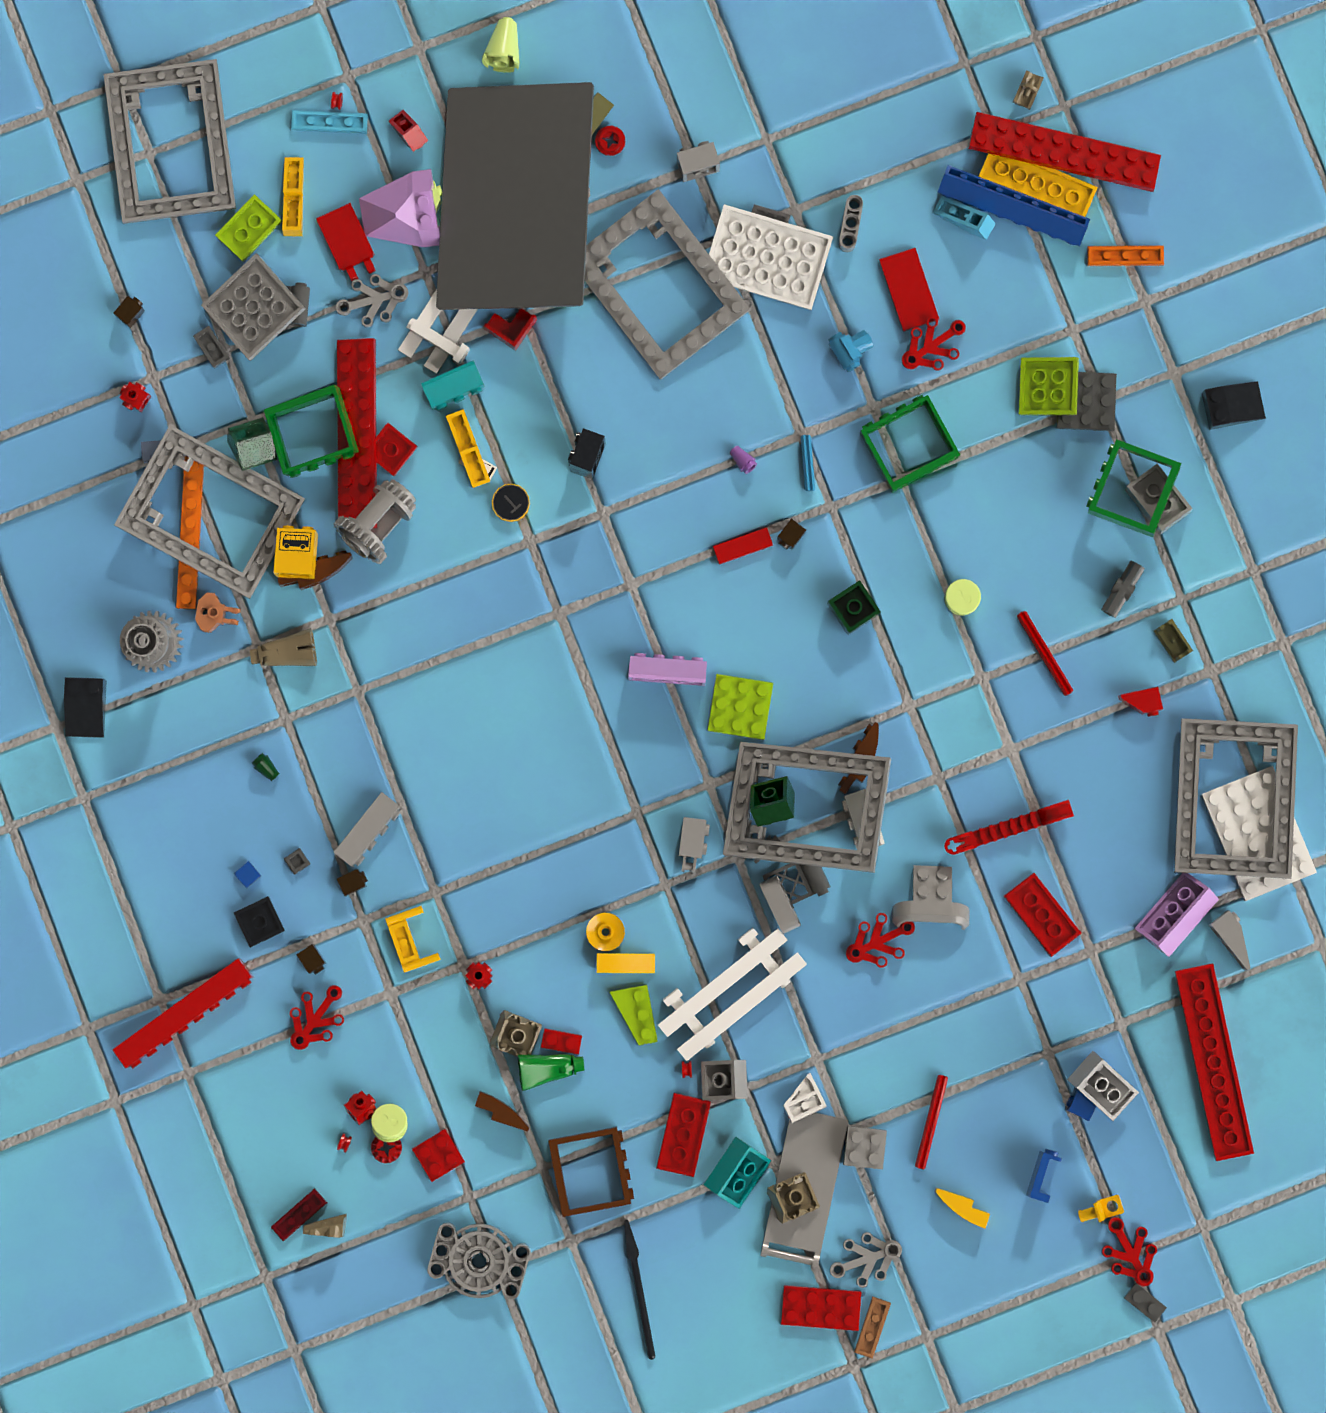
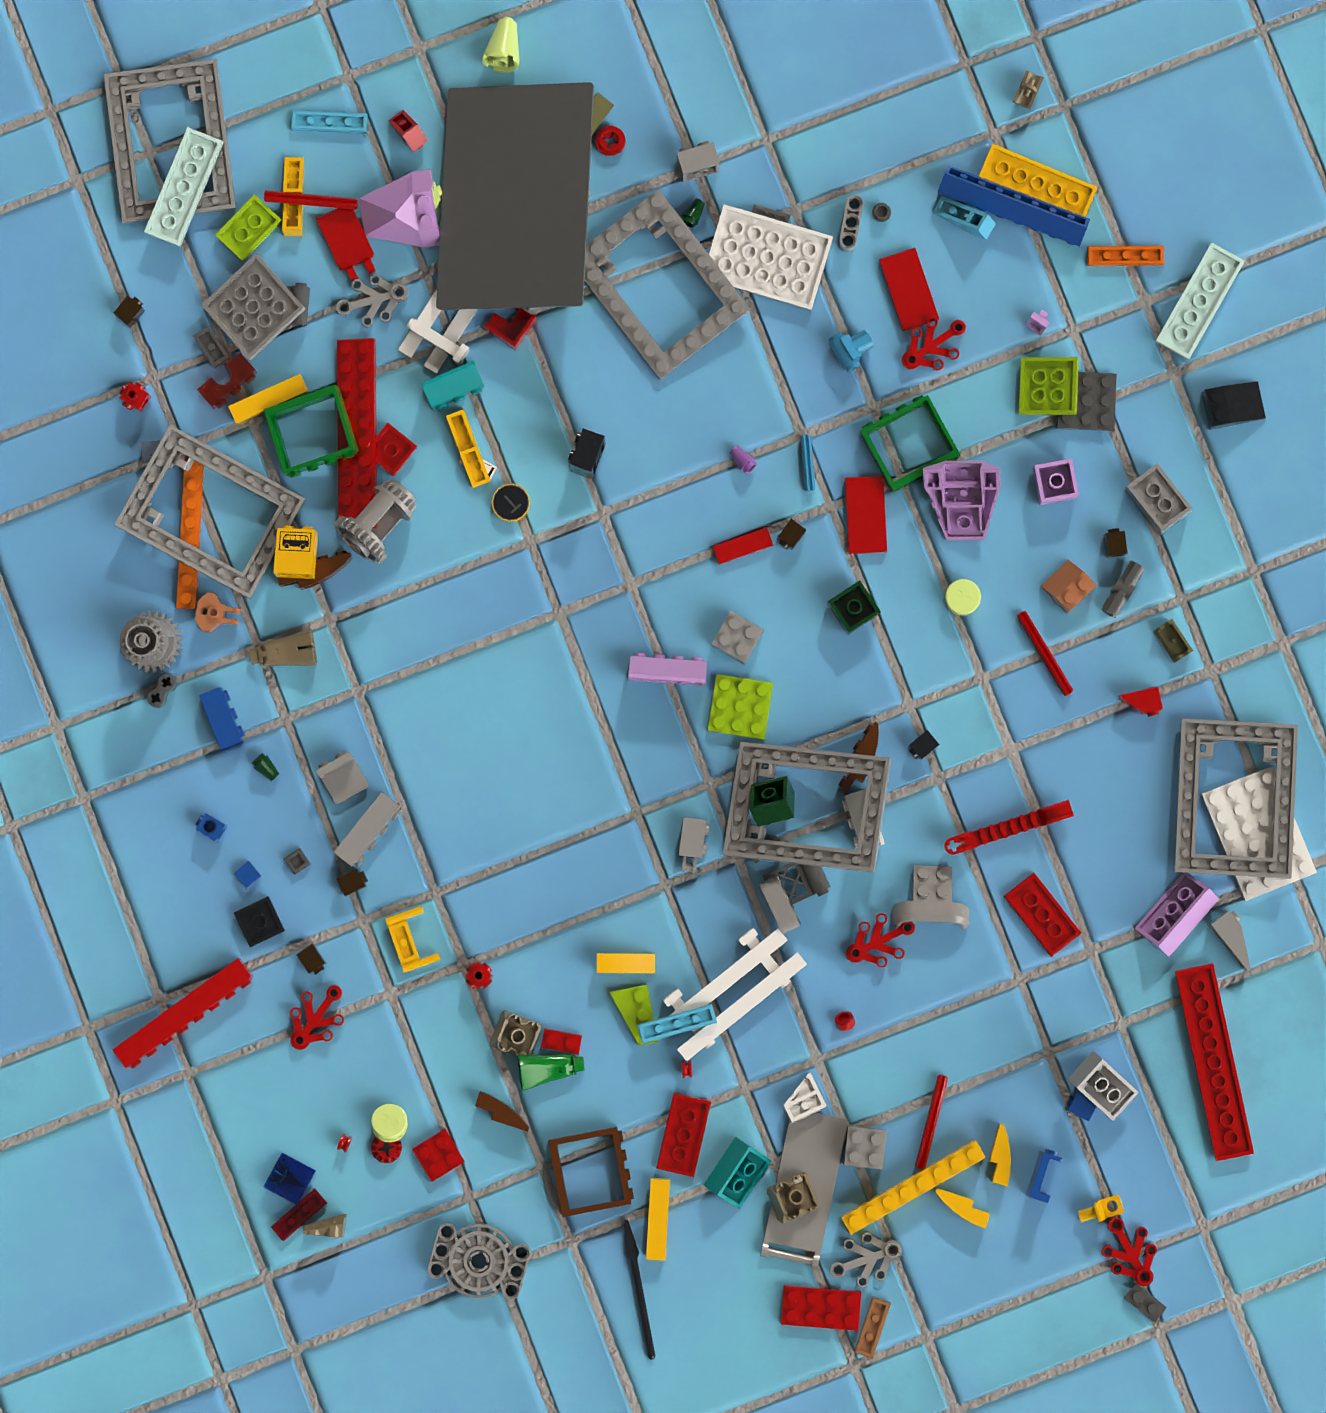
(85, 707): black slope -> none
(162, 690): none -> dark grey axle
(183, 187): none -> light aqua plate
(217, 394): none -> clear red arch
(218, 830): none -> blue brick
(222, 718): none -> blue brick
(252, 443): clear green slope -> none
(279, 393): none -> yellow slope
(289, 1179): none -> clear blue tile
(310, 200): none -> red axle
(337, 100): red bush -> none
(342, 777): none -> light grey bracket
(360, 1107): red brick -> none
(595, 928): yellow dish -> none
(658, 1219): none -> yellow slope
(677, 1023): none -> medium azure tile
(693, 213): none -> dark green cone
(724, 1080): light grey slope -> none
(737, 637): none -> light grey brick
(844, 1021): none -> red tile
(866, 515): none -> red tile
(881, 212): none -> dark grey plate
(912, 1186): none -> yellow brick
(923, 745): none -> black brick
(963, 496): none -> lavender wedge
(1001, 1156): none -> yellow slope
(1038, 322): none -> lavender tile
(1055, 482): none -> lavender brick
(1064, 151): red plate -> none
(1068, 586): none -> nougat slope
(1100, 483): green window -> none
(1115, 543): none -> dark brown brick
(1200, 301): none -> light aqua plate

